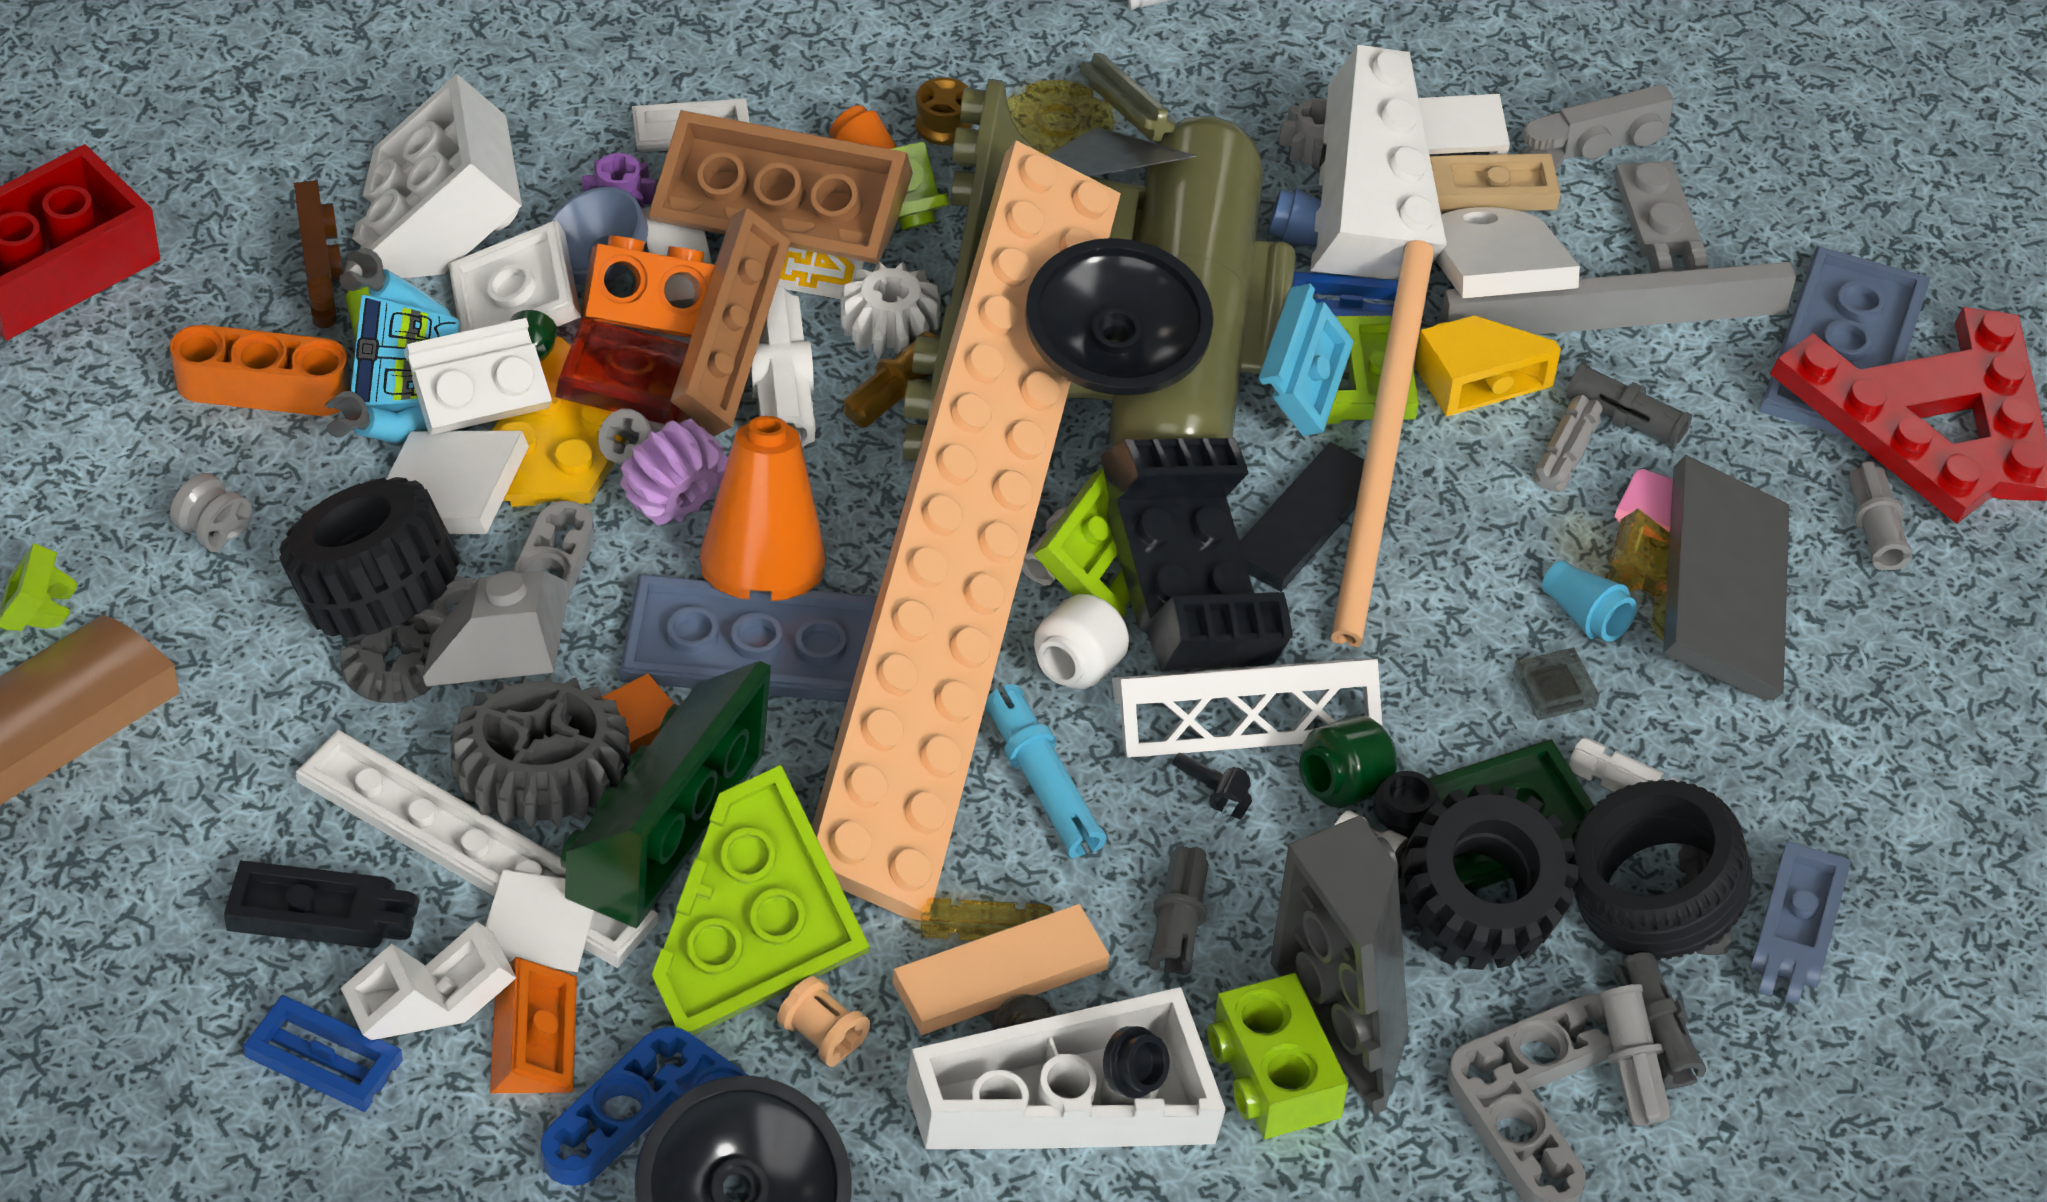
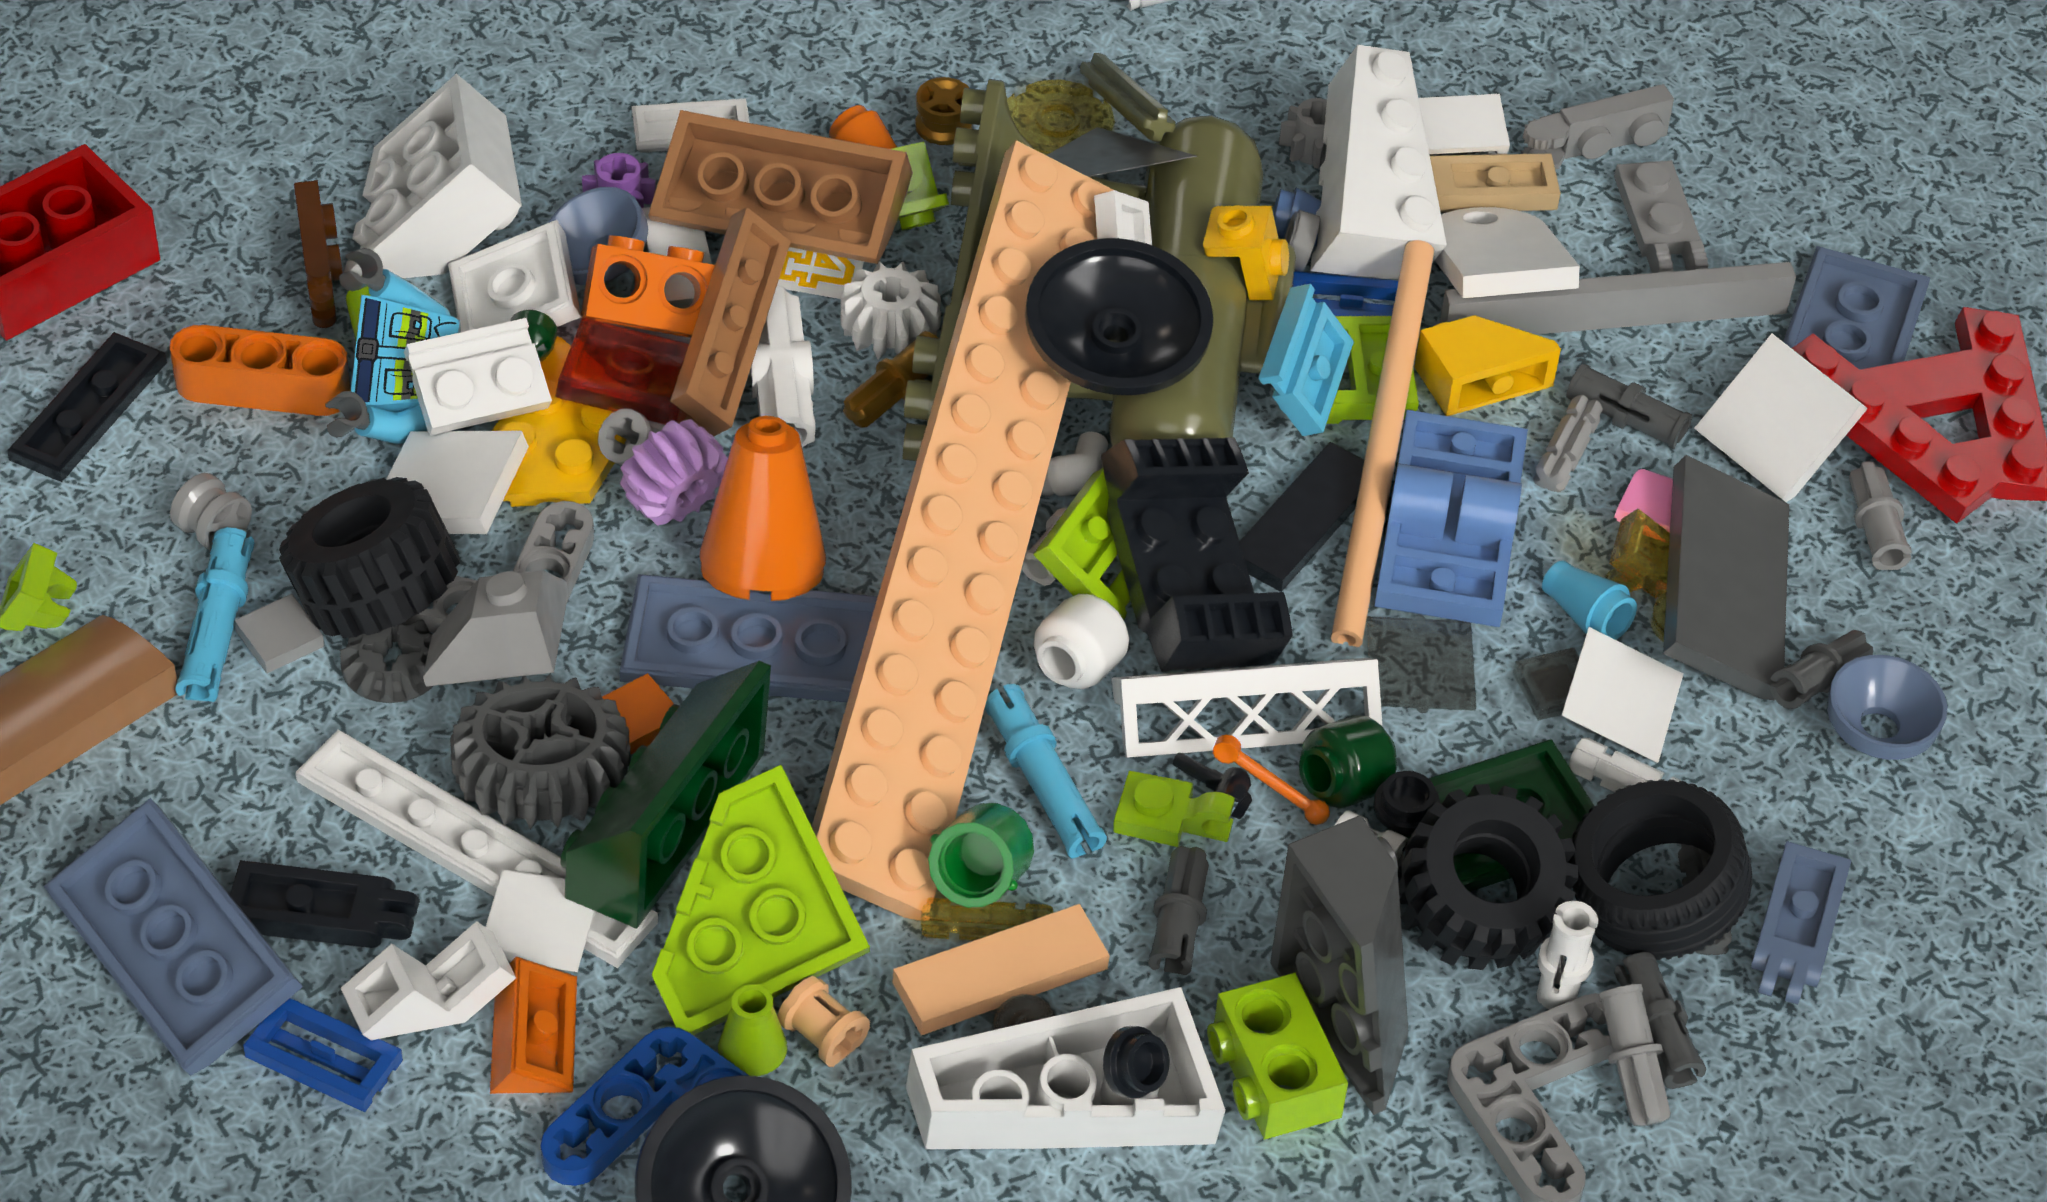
(87, 407): none -> black tile
(172, 937): none -> sand blue tile
(219, 596): none -> medium azure pin
(279, 633): none -> light grey tile
(753, 1032): none -> lime cone
(981, 855): none -> green piece
(1070, 472): none -> white arm
(1122, 217): none -> white tile
(1164, 808): none -> lime plate
(1228, 750): none -> orange hinge
(1252, 237): none -> yellow bracket
(1302, 235): none -> light grey tile
(1423, 662): none -> clear smoke piece
(1452, 518): none -> medium blue plate
(1572, 939): none -> white pin
(1622, 694): none -> white sticker
(1780, 418): none -> white tile
(1816, 669): none -> dark grey axle
(1892, 689): none -> sand blue piece

